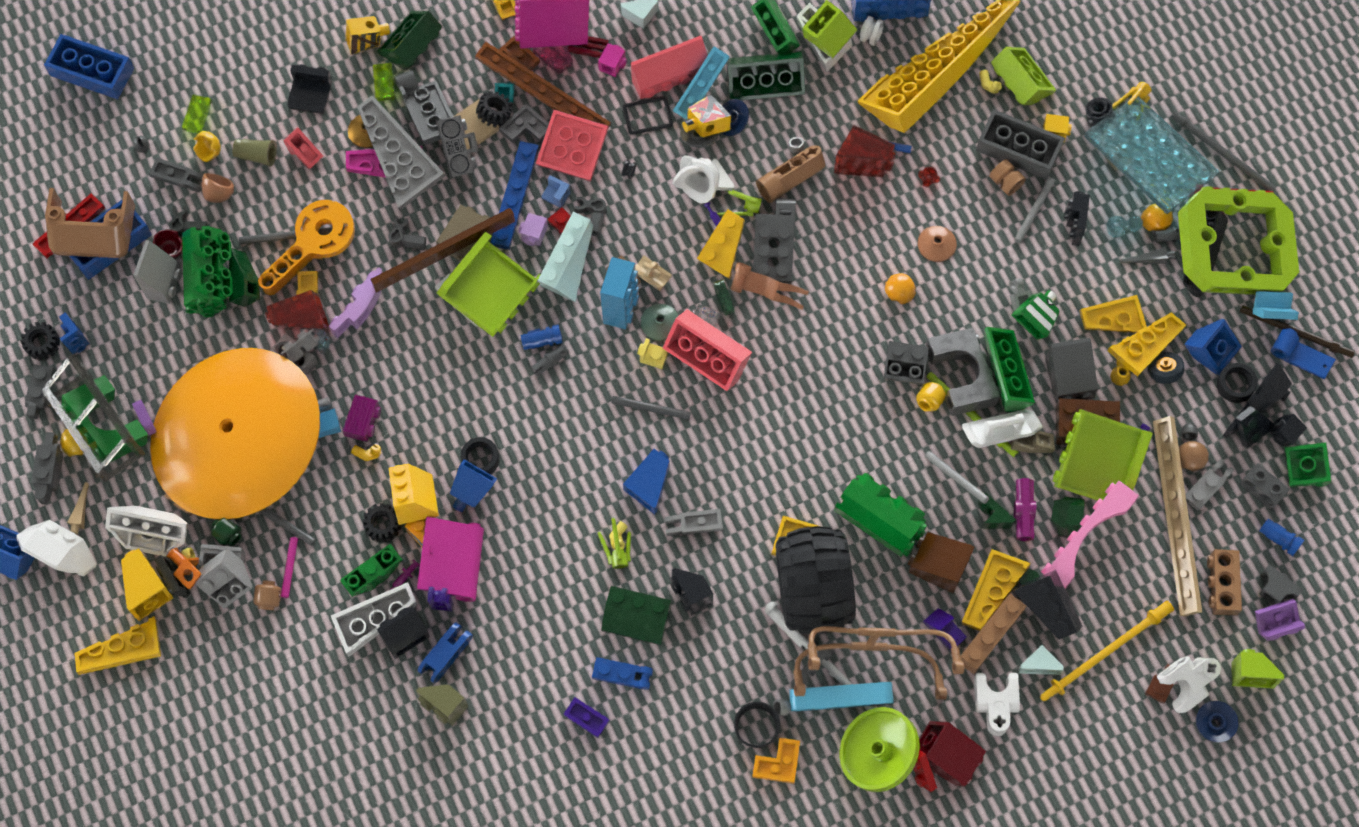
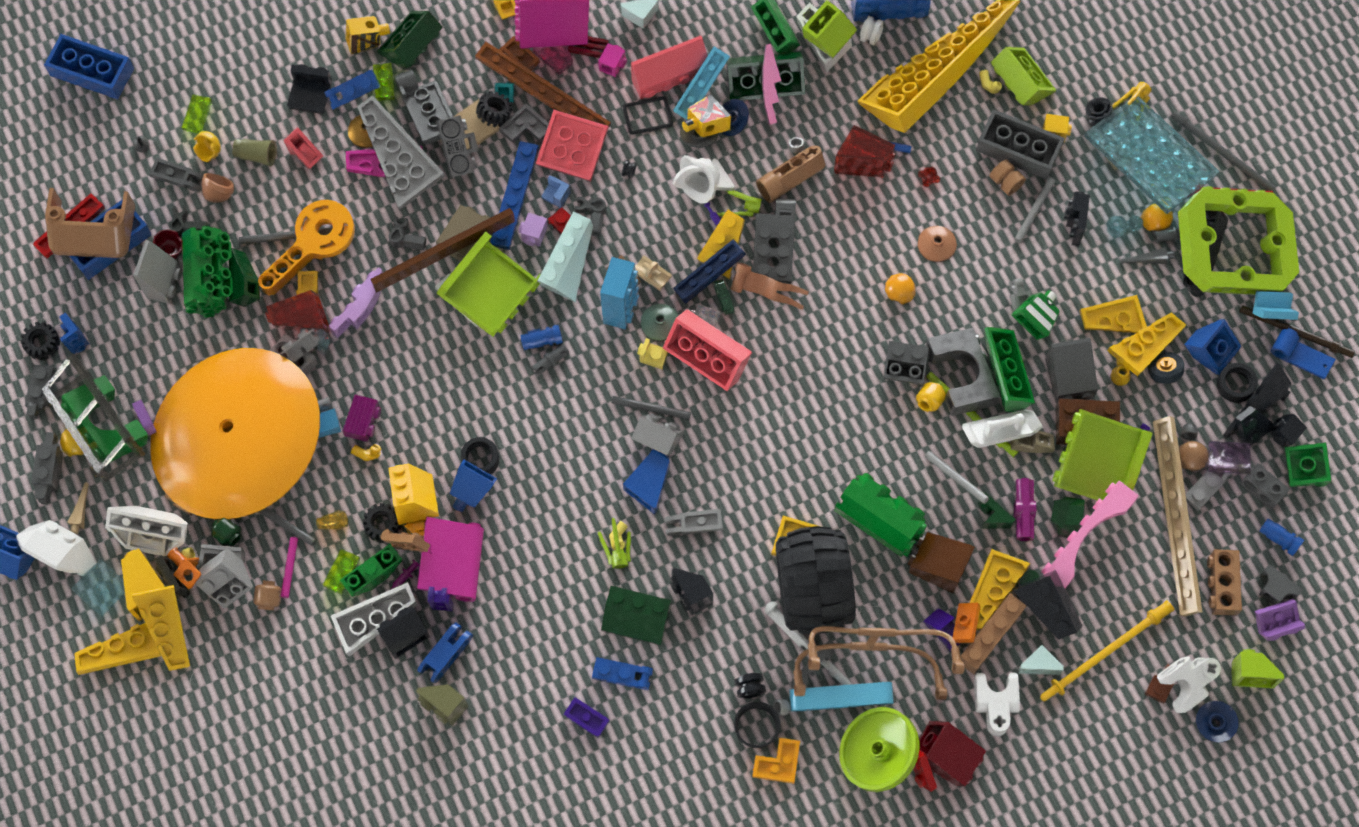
(100, 588): none -> clear light blue plate
(163, 620): none -> yellow wing
(333, 521): none -> clear yellow cone
(343, 564): none -> clear neon green plate
(353, 89): none -> blue plate
(405, 541): none -> medium nougat plate
(657, 434): none -> light grey slope
(709, 271): none -> dark blue tile
(750, 685): none -> black wheel
(770, 76): none -> bright pink slope
(966, 622): none -> orange plate
(1229, 457): none -> clear purple tile

